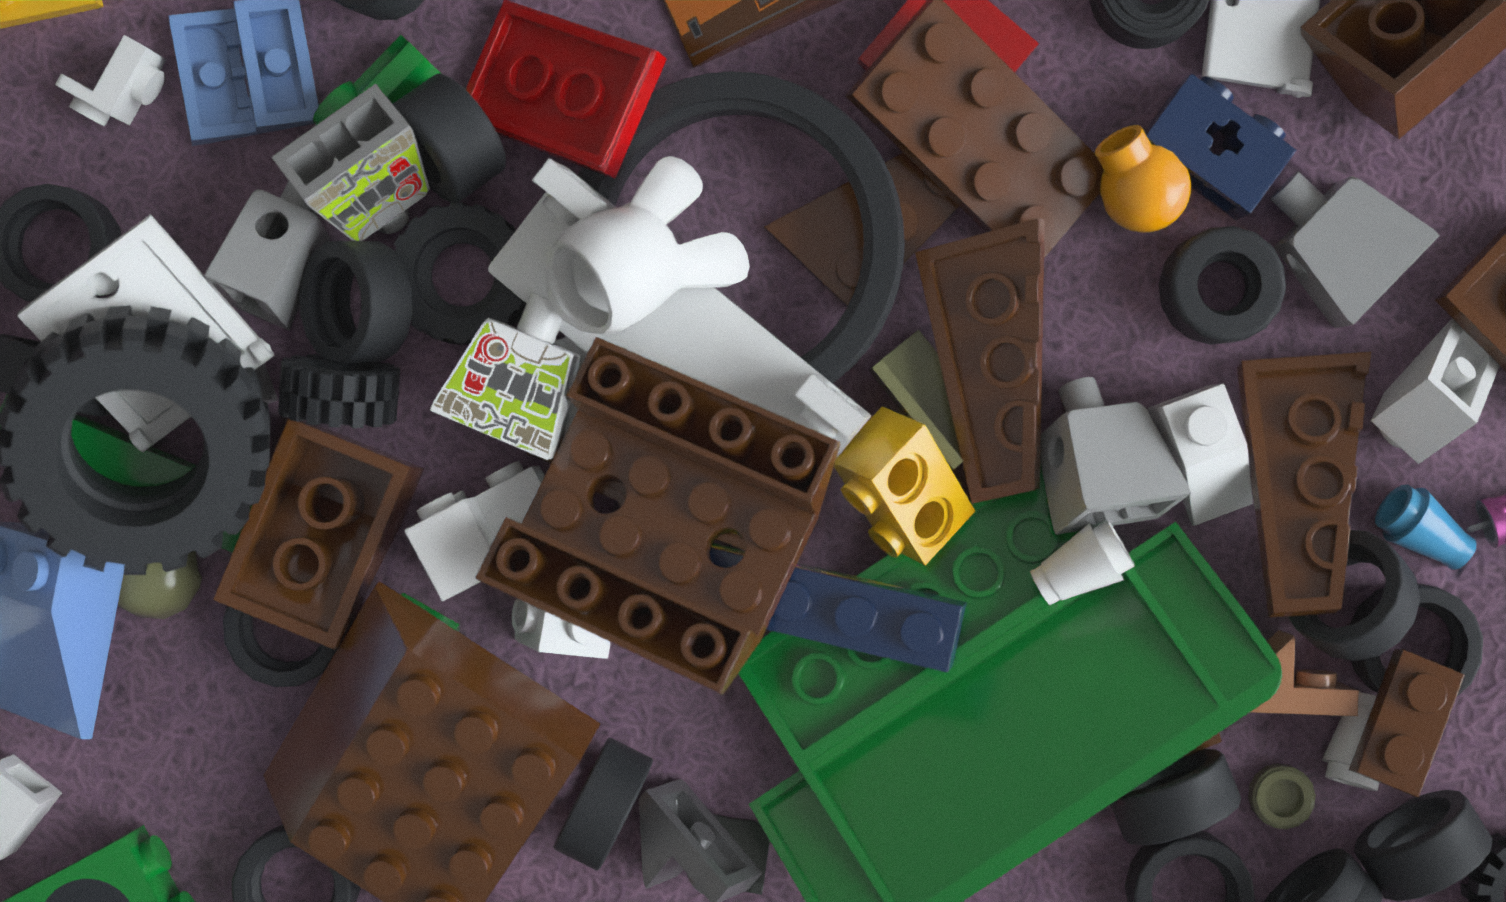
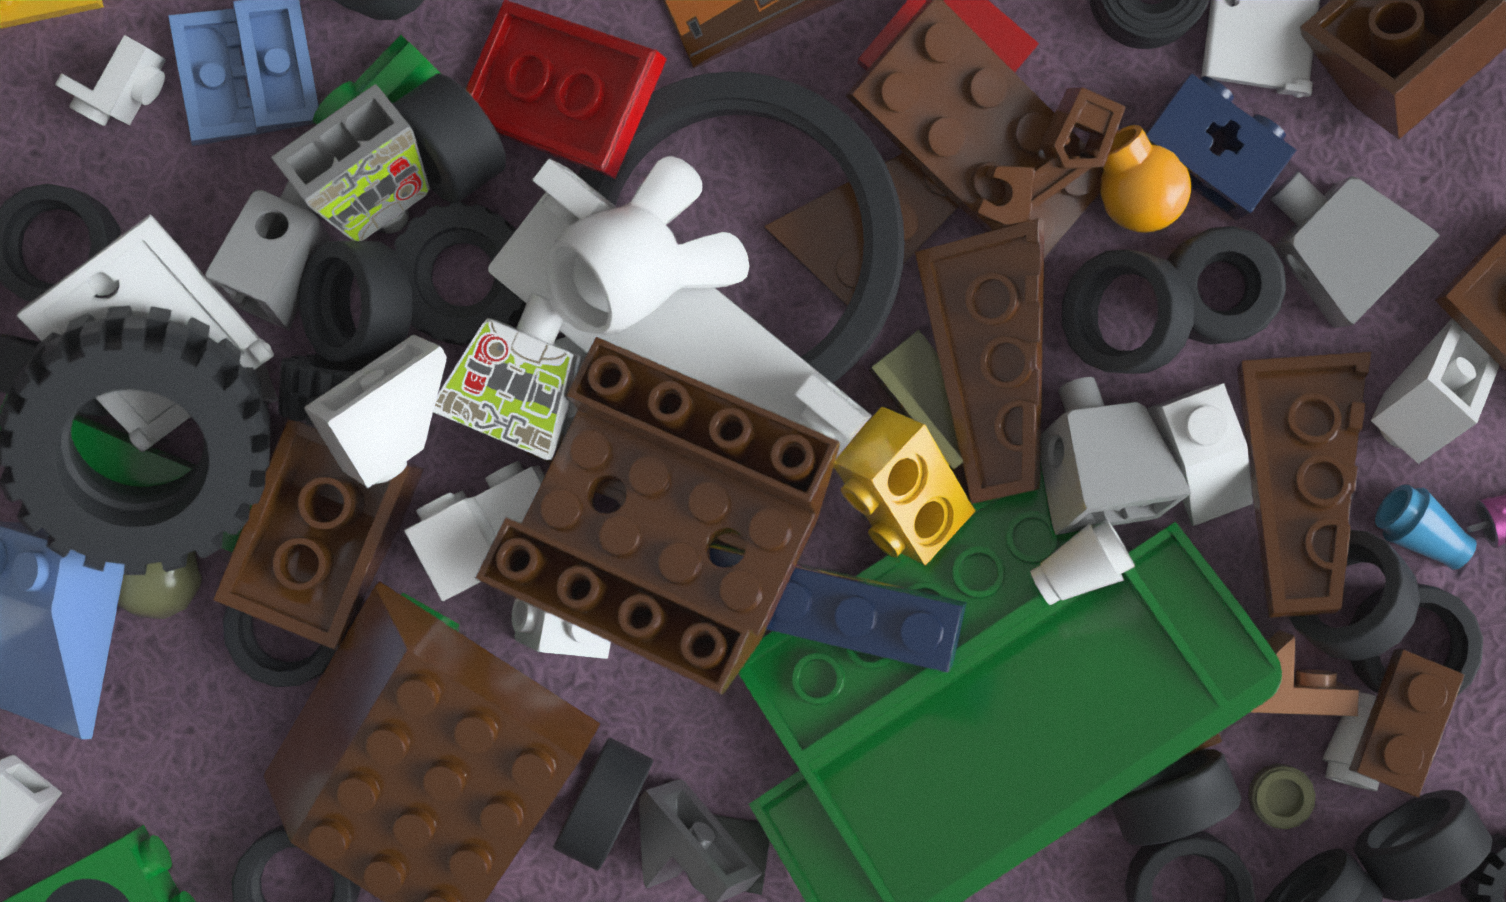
(381, 411): none -> white slope
(1032, 186): none -> reddish brown piece
(1082, 303): none -> black tyre

